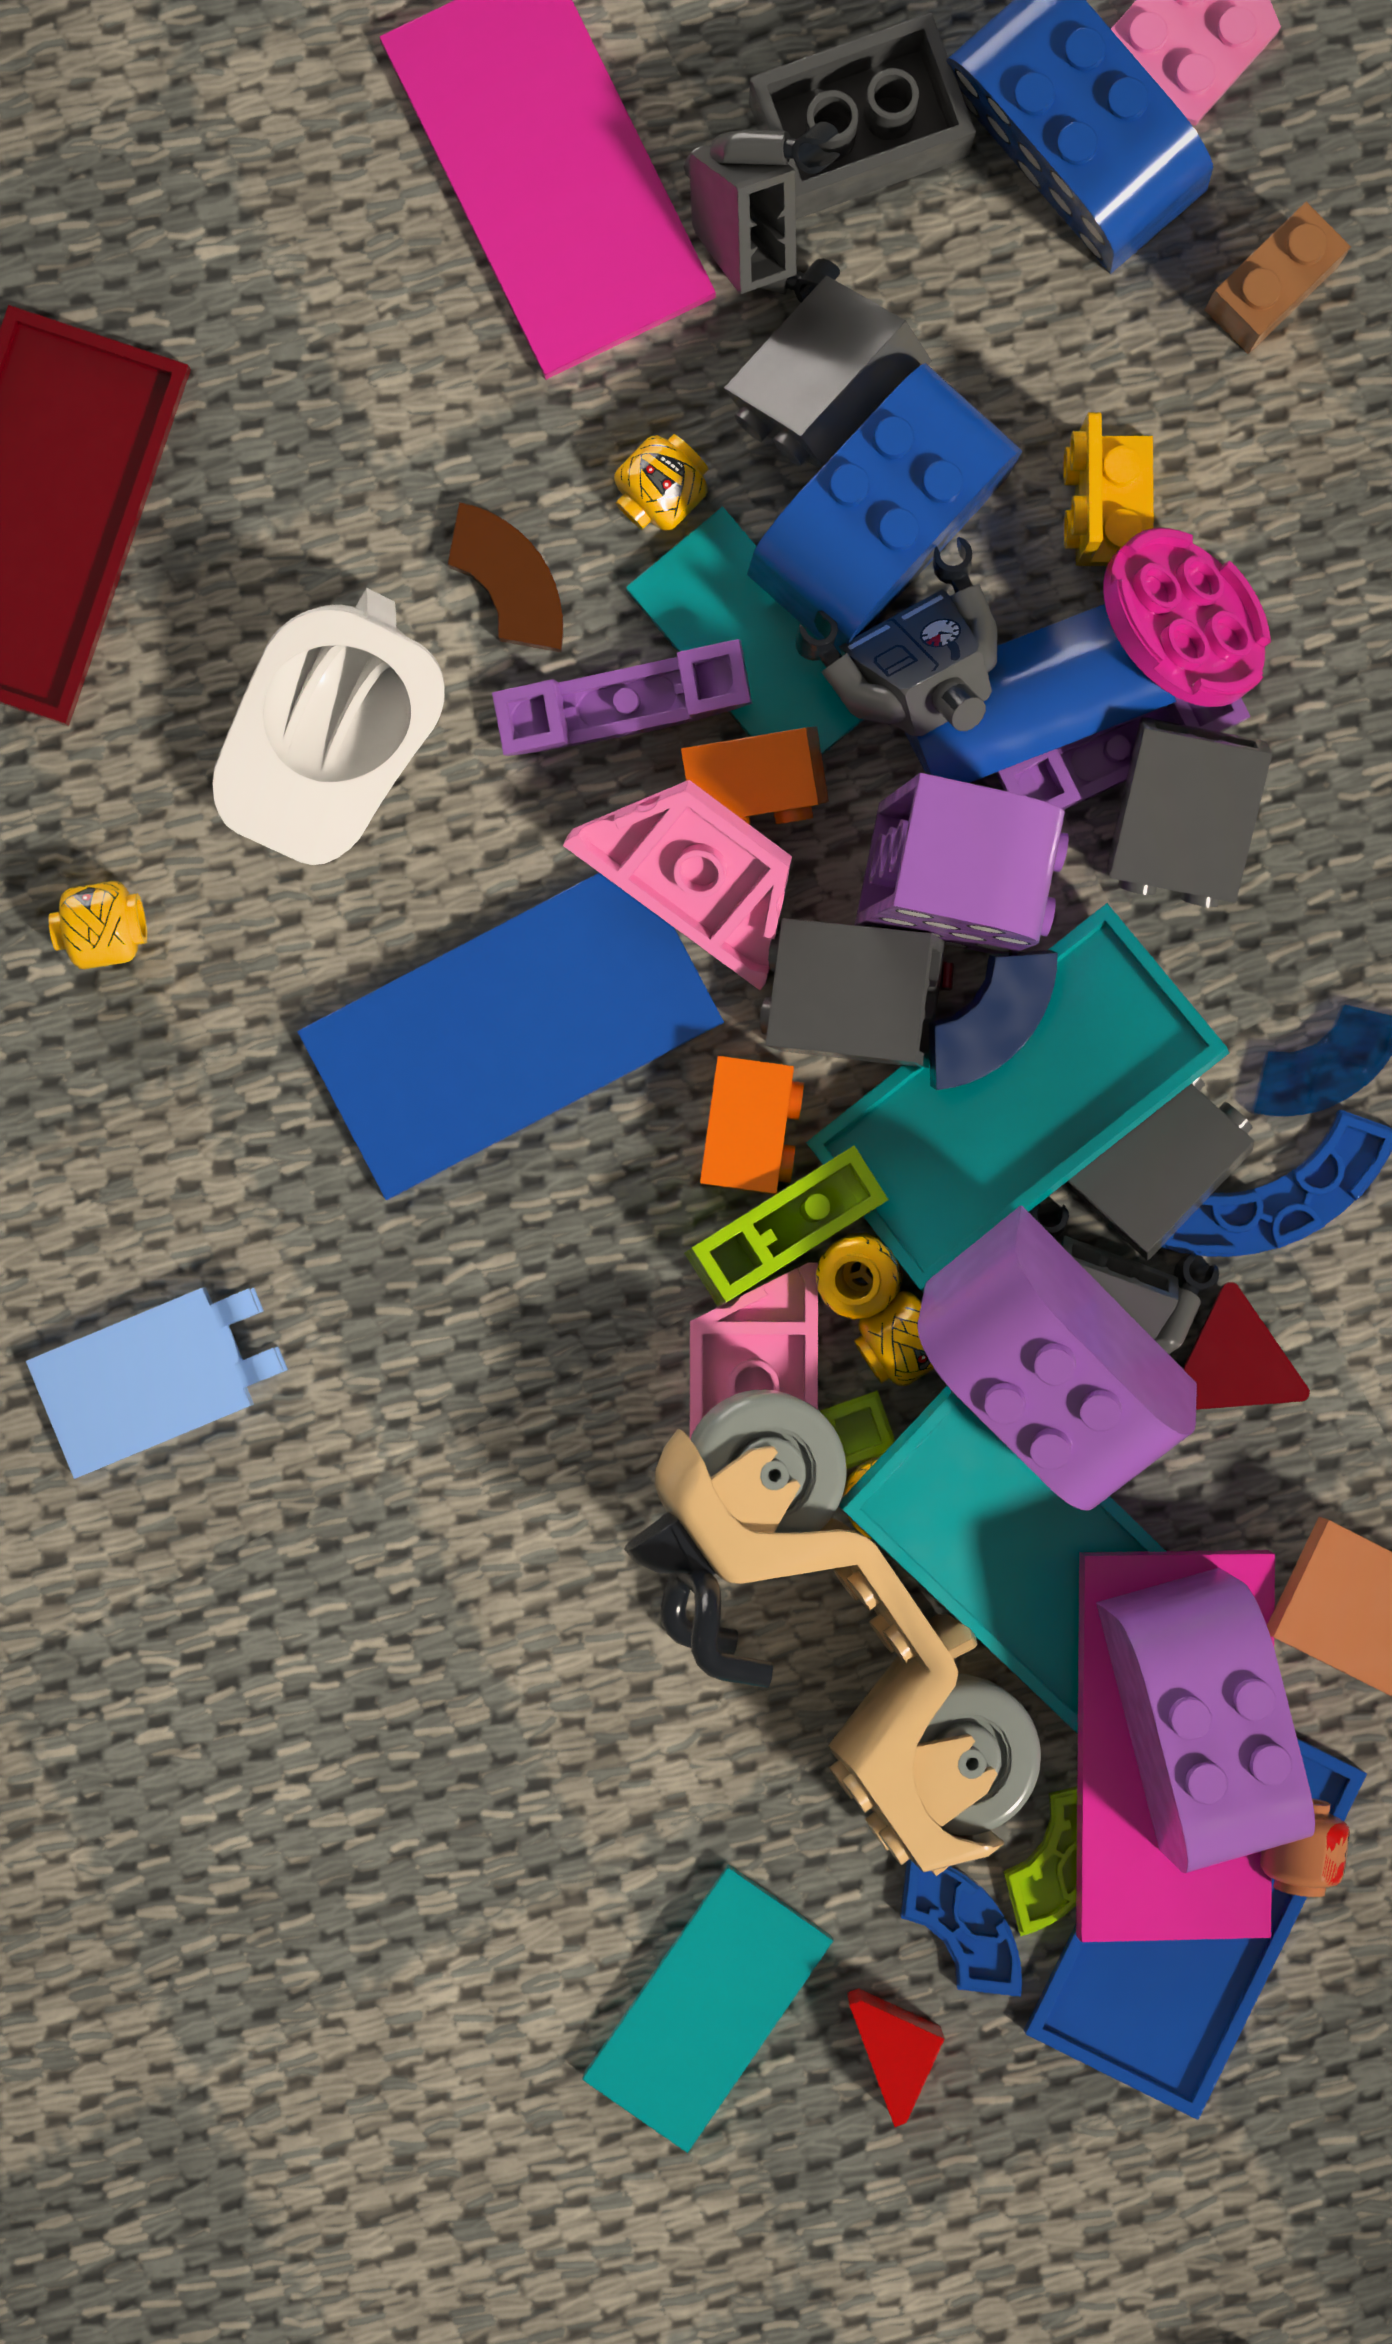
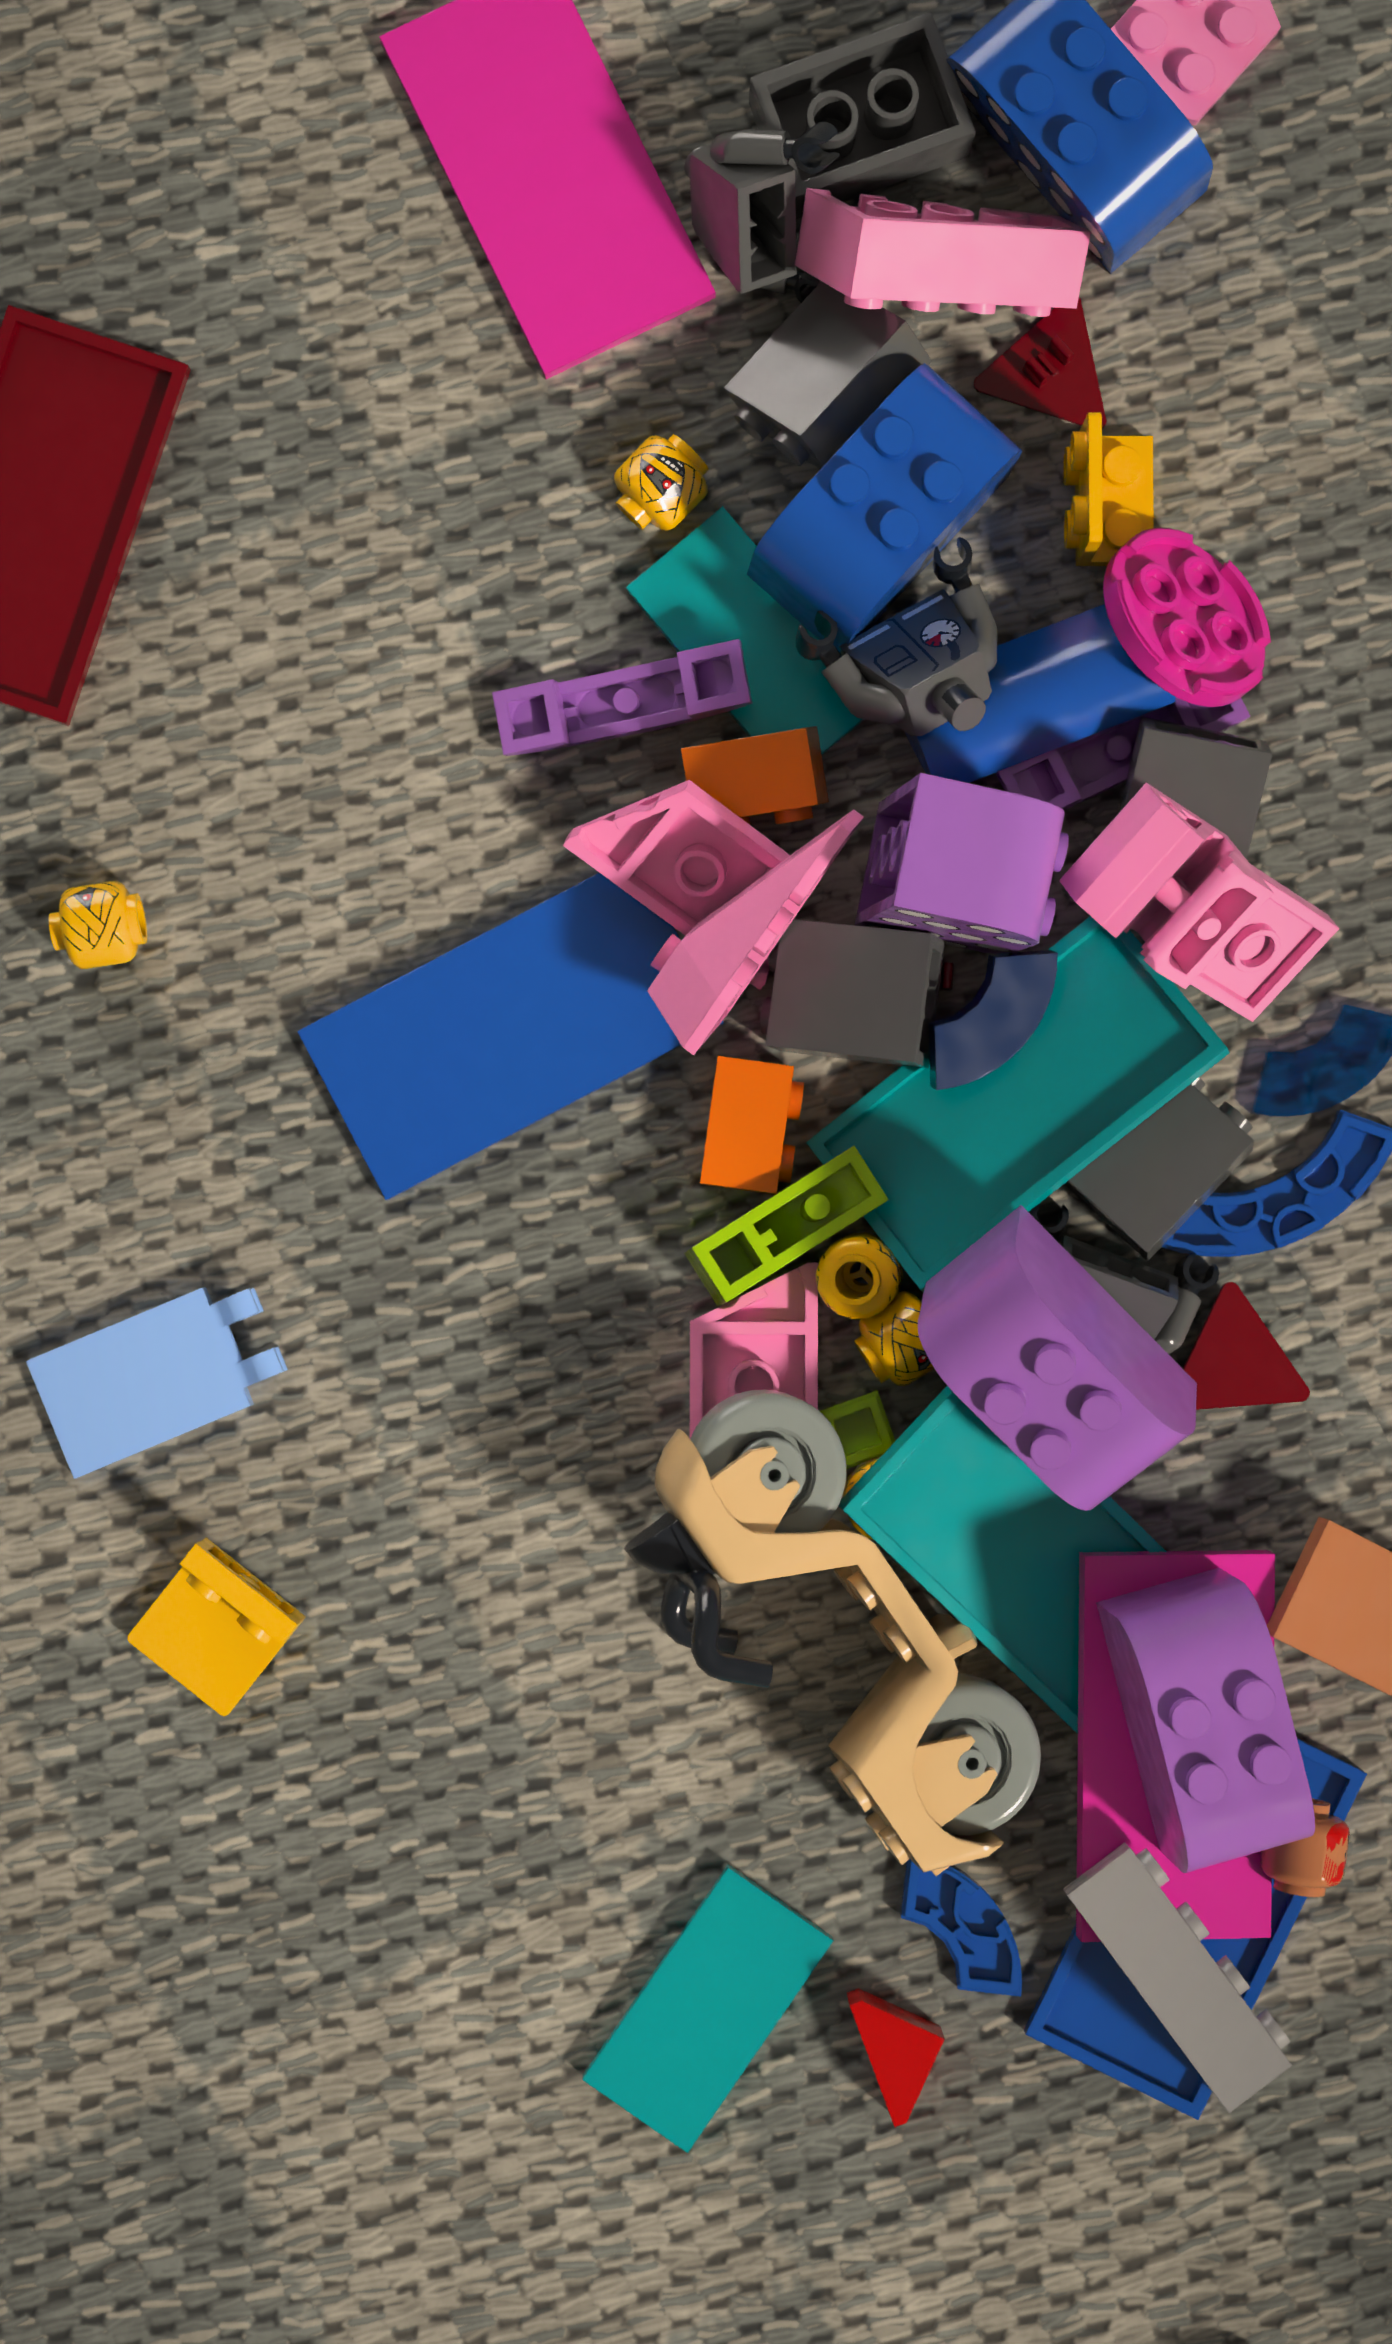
(215, 1627): none -> yellow bracket
(326, 729): white piece -> none
(512, 575): reddish brown tile -> none
(723, 952): none -> bright pink wedge
(941, 255): none -> bright pink wedge
(1046, 1885): lime tile -> none
(1049, 369): none -> dark red piece
(1178, 1977): none -> light grey wedge
(1196, 904): none -> bright pink piece
(1277, 277): medium nougat piece -> none

